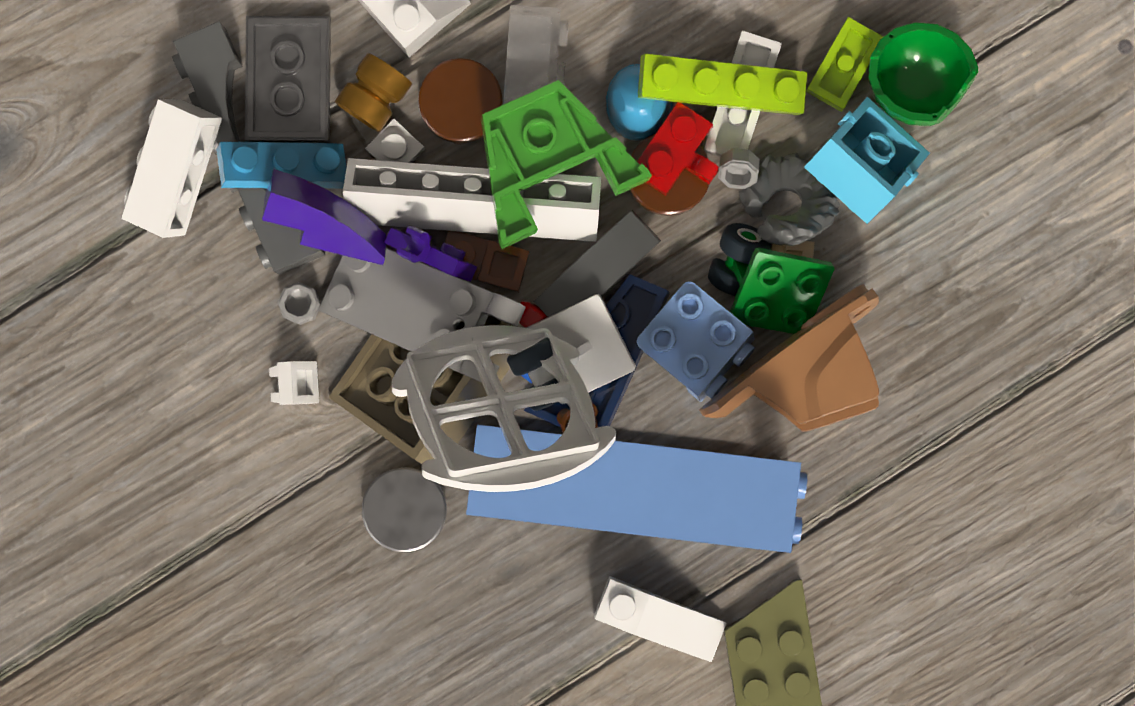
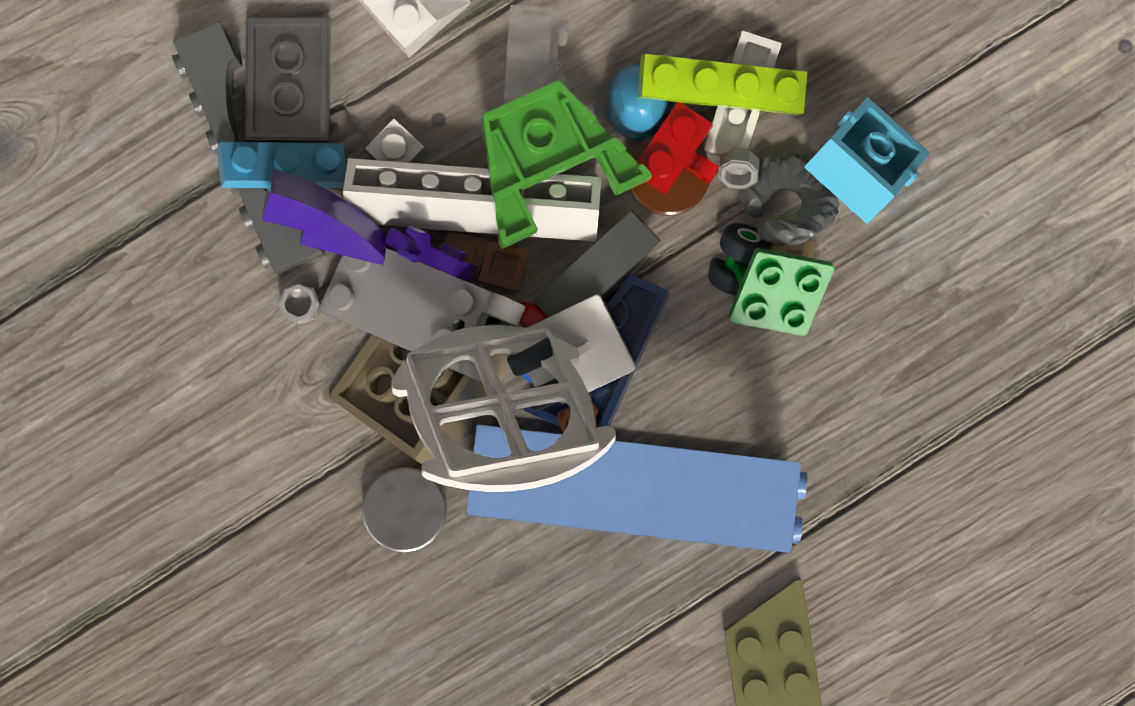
(171, 167): white brick -> none
(296, 382): white tile -> none
(375, 89): pearl gold wheel -> none
(456, 97): reddish brown tile -> none
(659, 619): white slope -> none
(697, 341): light blue bracket -> none
(815, 373): medium nougat piece -> none
(844, 64): lime plate -> none
(921, 73): green cylinder -> none

